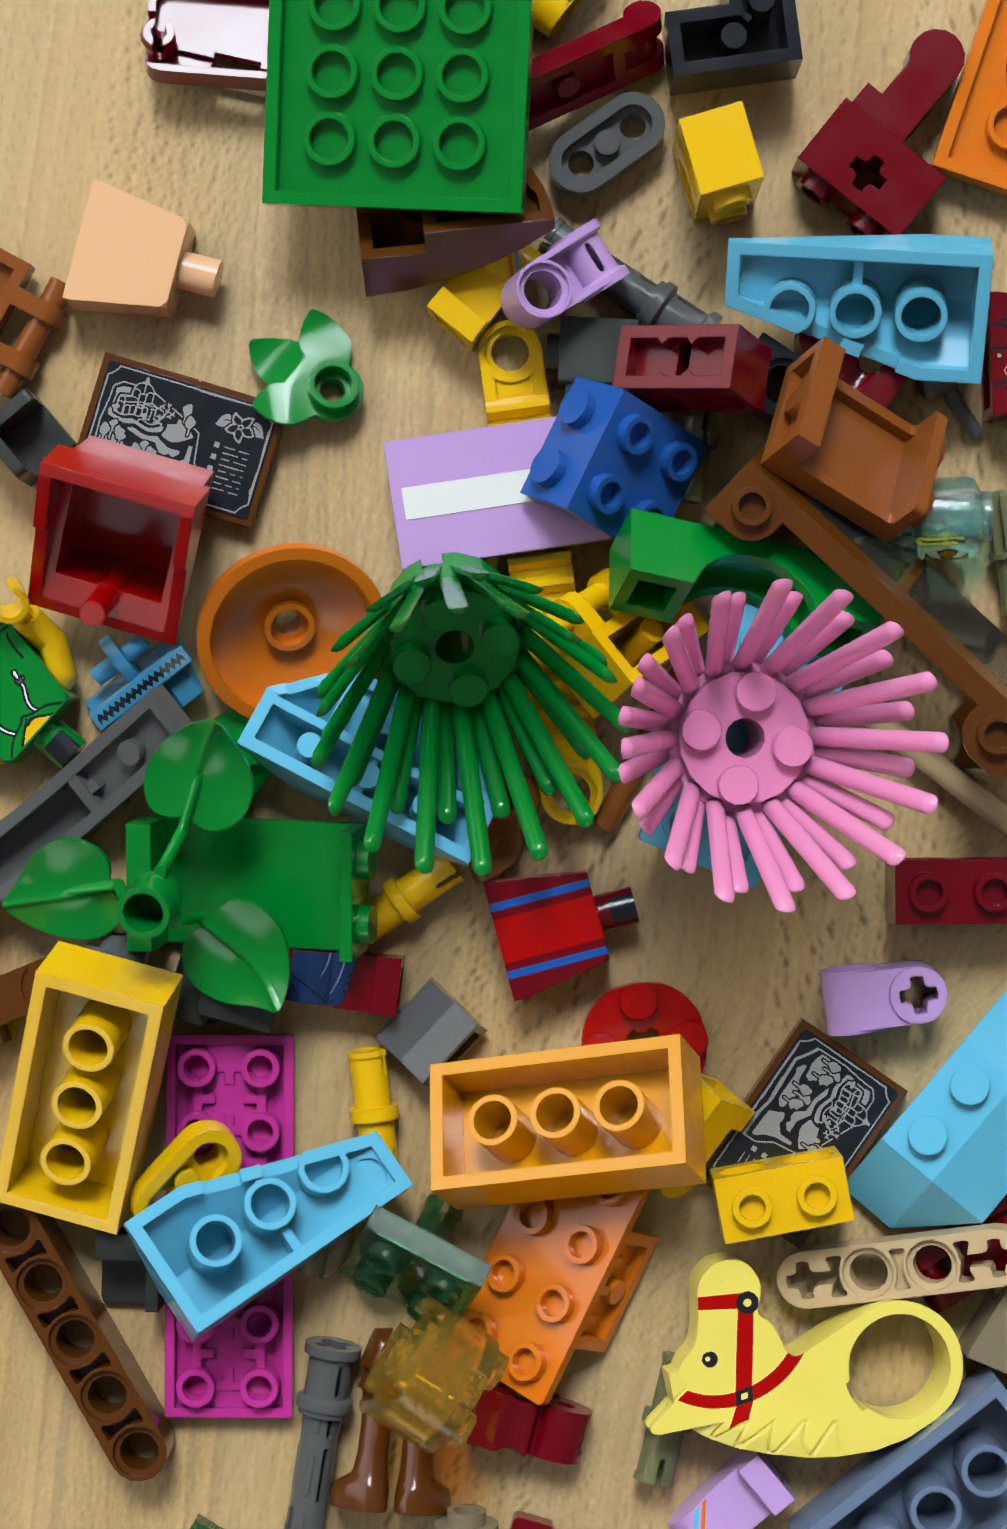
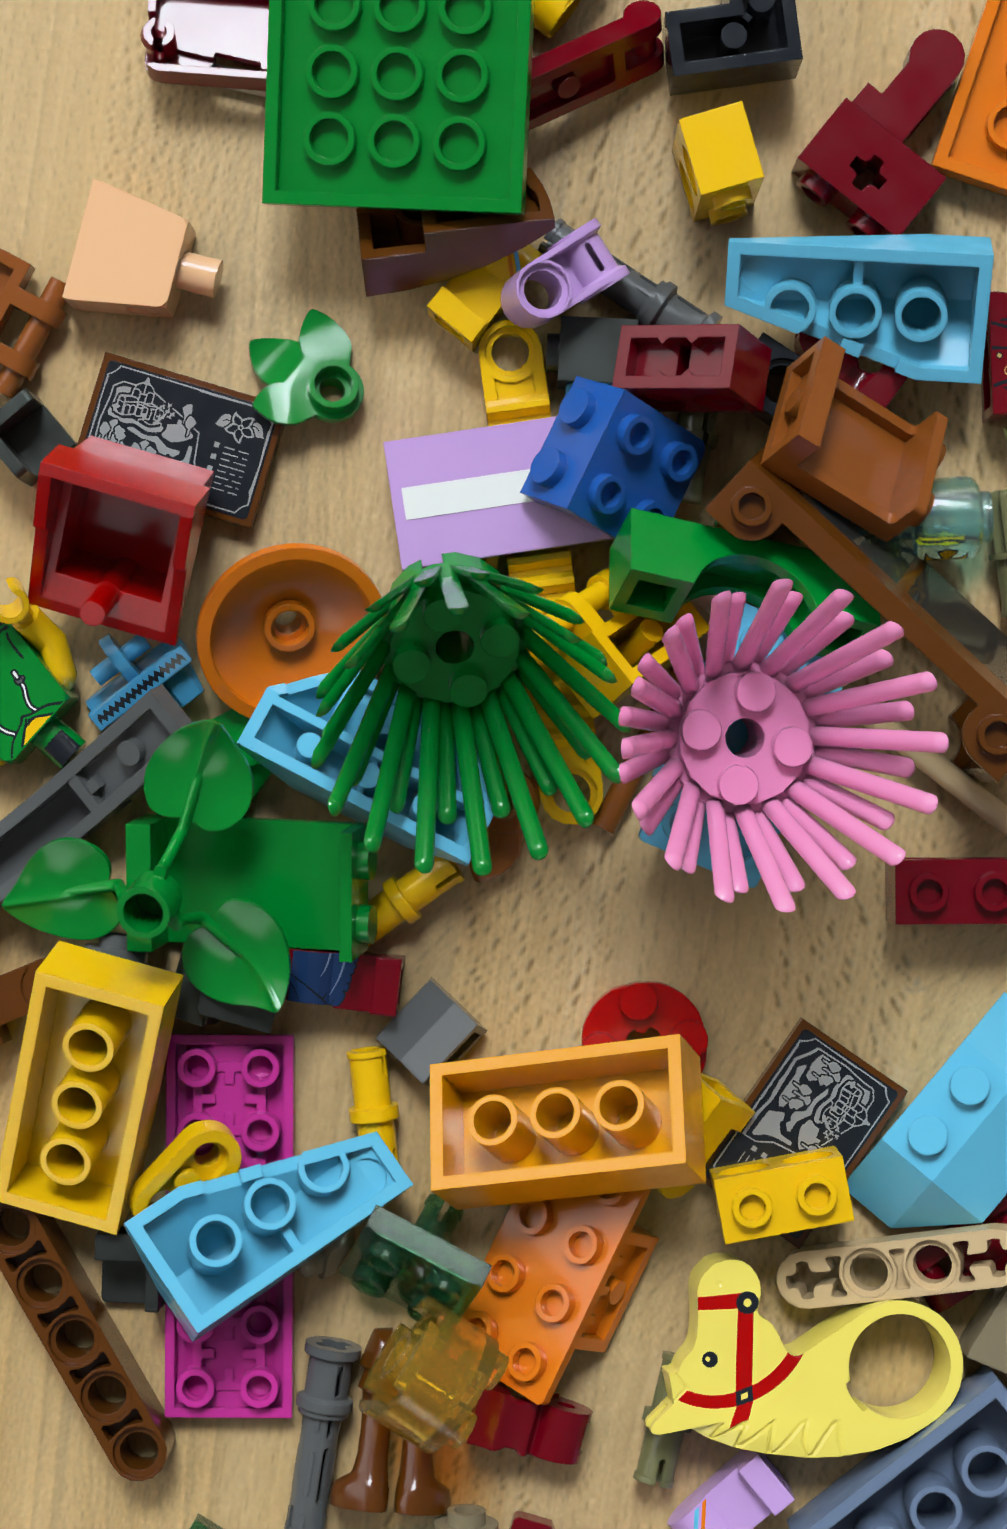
(553, 926): torso -> none
(605, 146): dark grey plate -> none
(868, 996): lavender piece -> none
(954, 400): dark grey hand -> none

